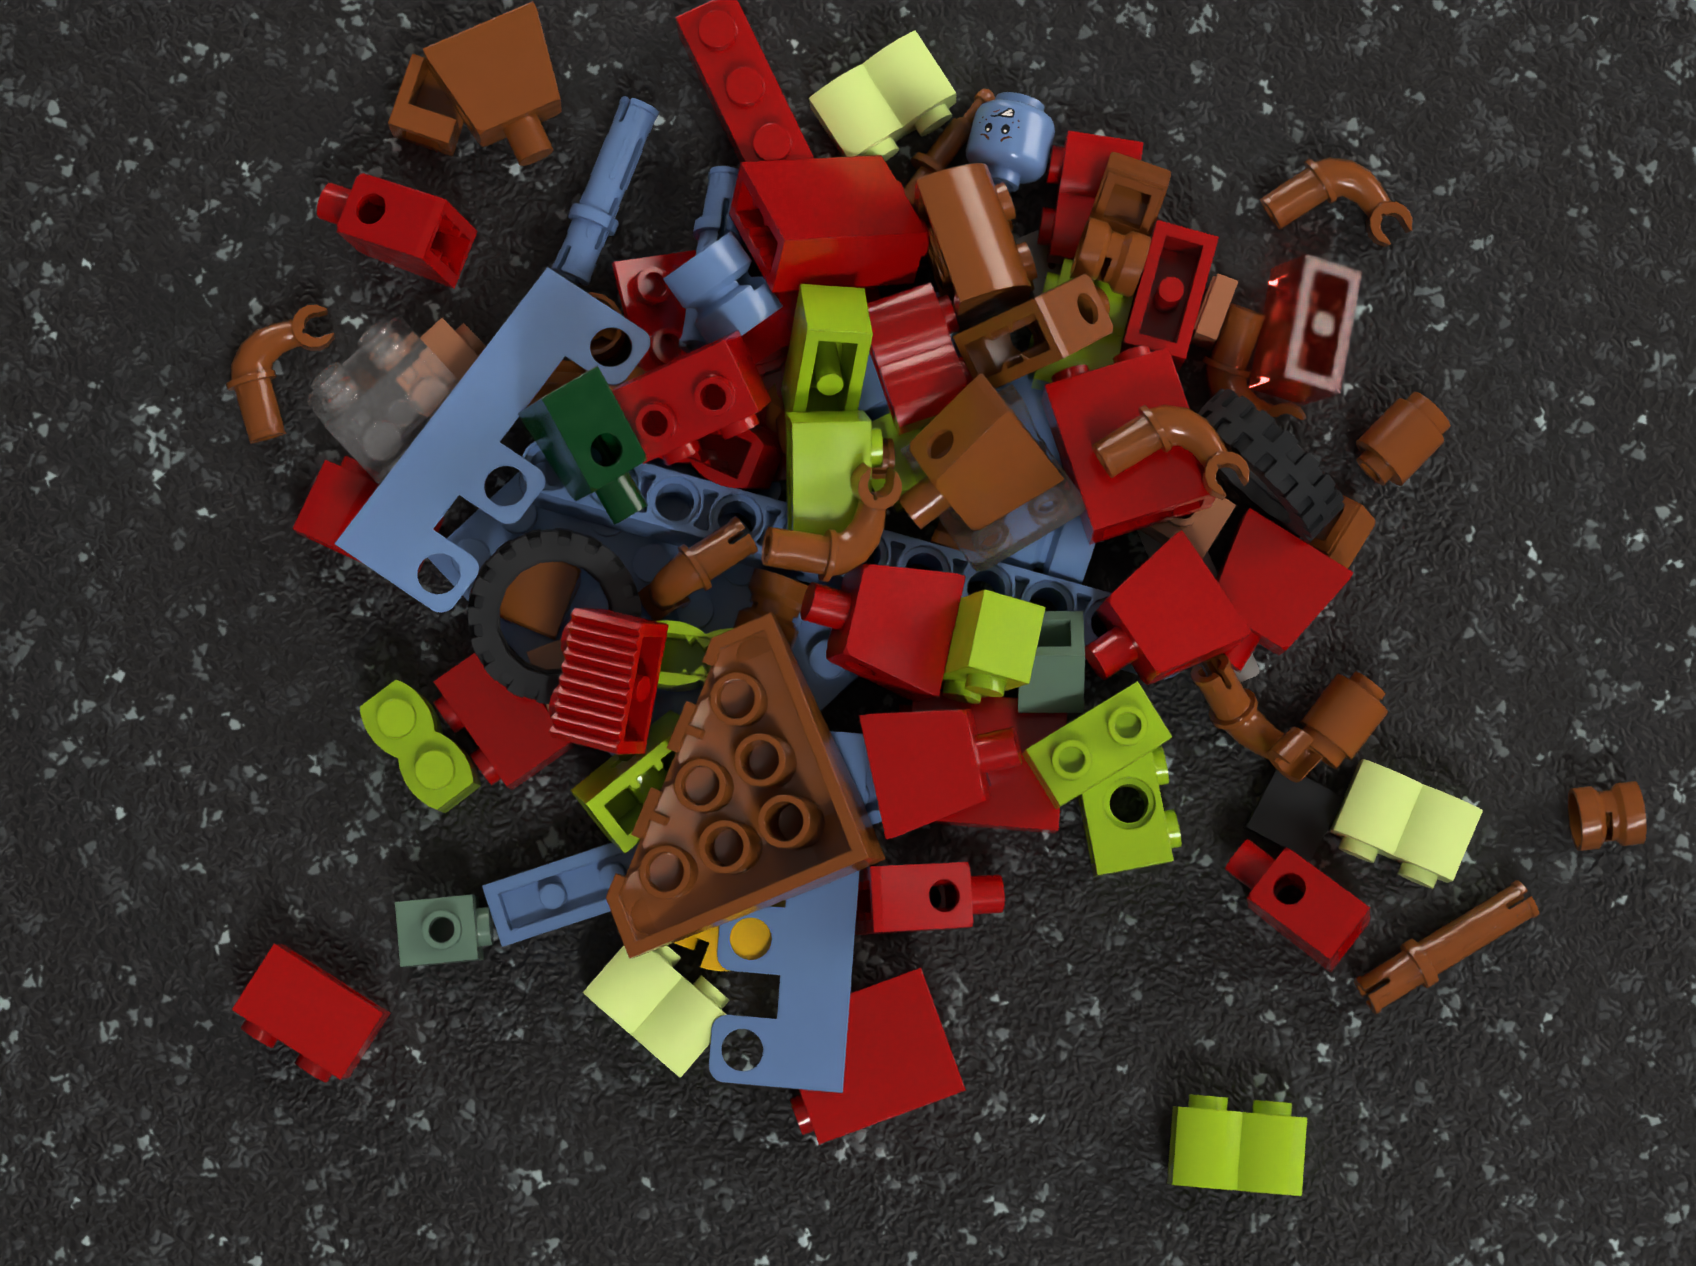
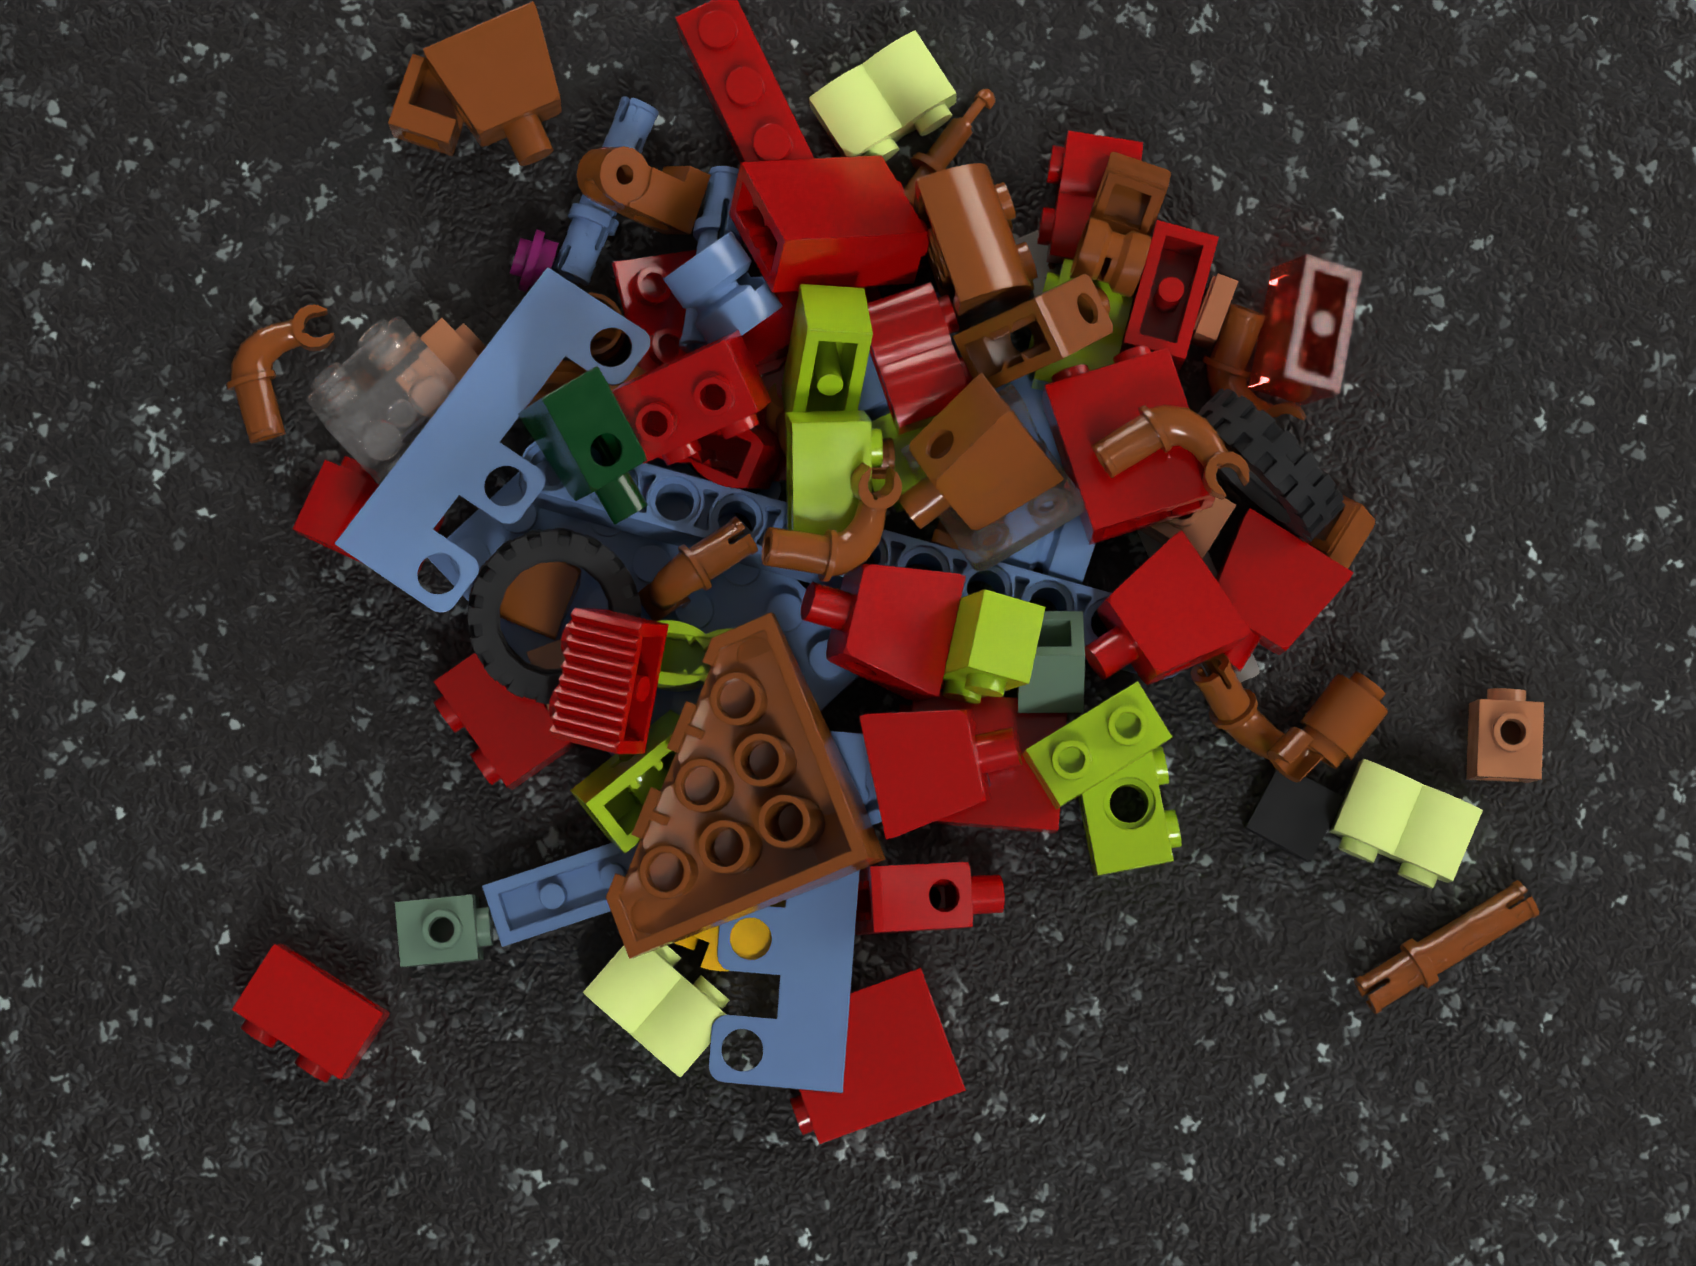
(400, 226): red torso -> none
(429, 762): lime brick -> none
(533, 259): none -> magenta plate
(652, 197): none -> dark orange leg
(777, 595): dark orange wheel -> none
(1011, 139): medium blue head -> none
(1237, 1149): lime brick -> none
(1319, 924): red torso -> none
(1327, 181): dark orange piece -> none
(1402, 439): dark orange brick -> none
(1505, 737): none -> nougat brick
(1607, 816): dark orange wheel -> none

